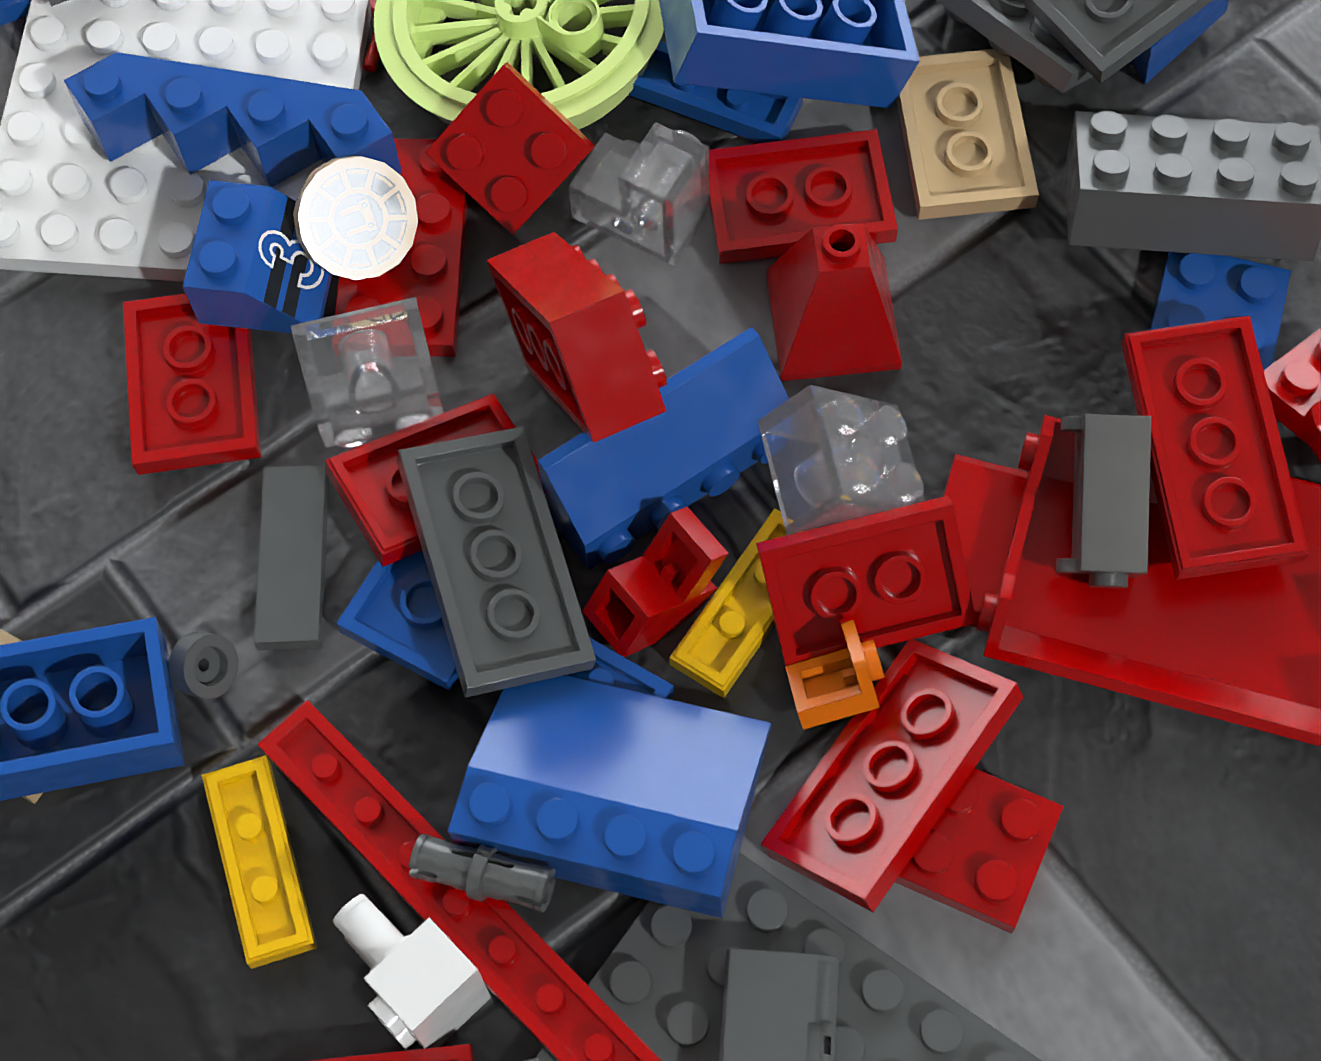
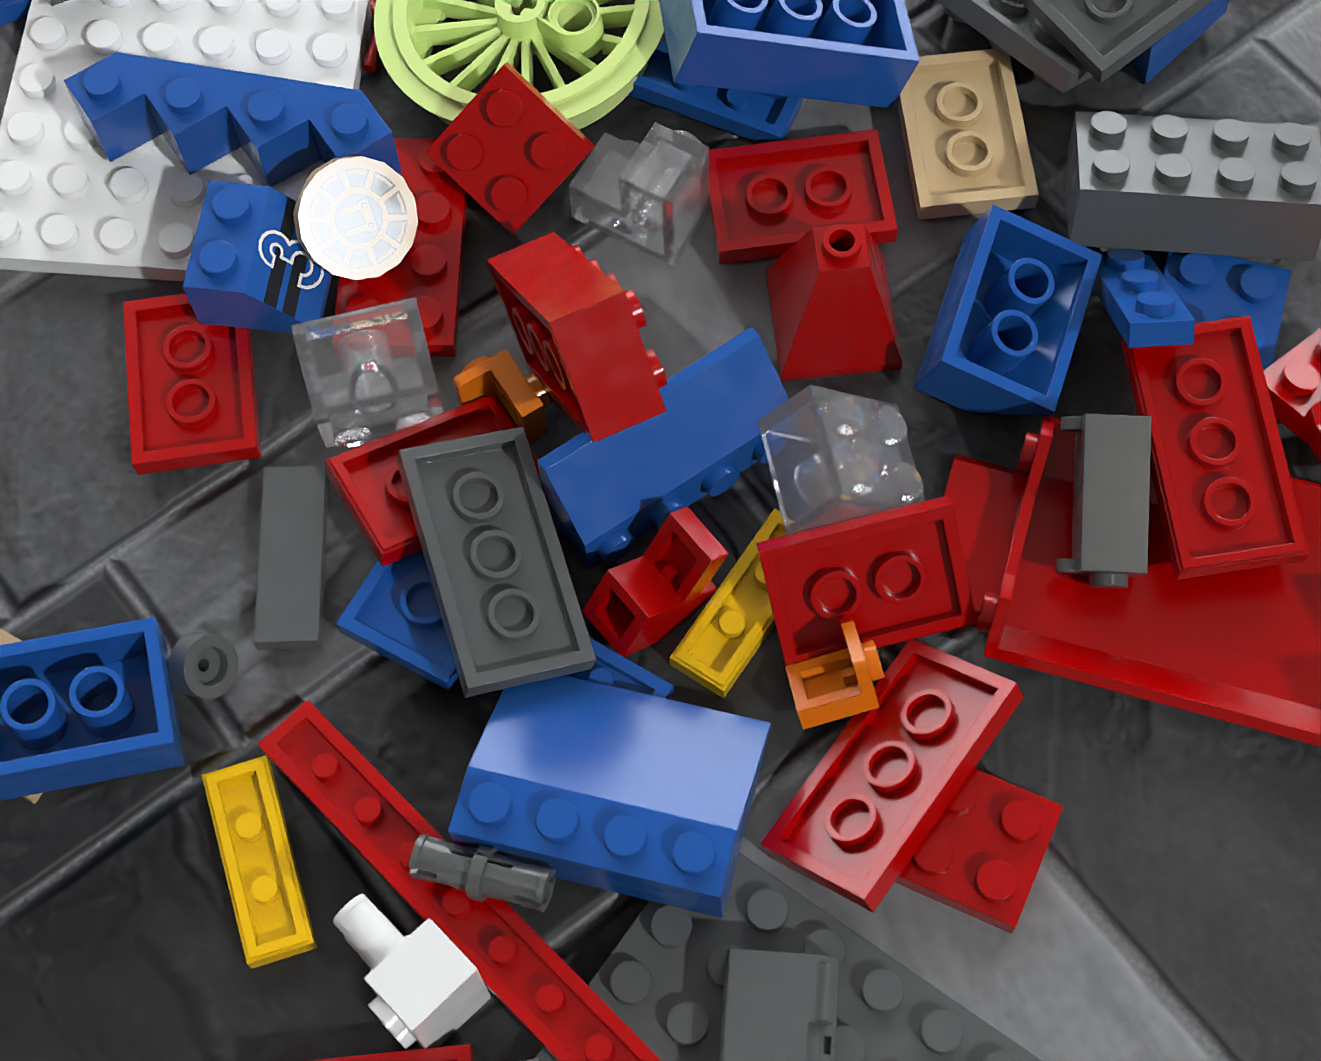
(520, 396): none -> orange bracket
(1008, 318): none -> blue slope
(1142, 301): none -> blue plate

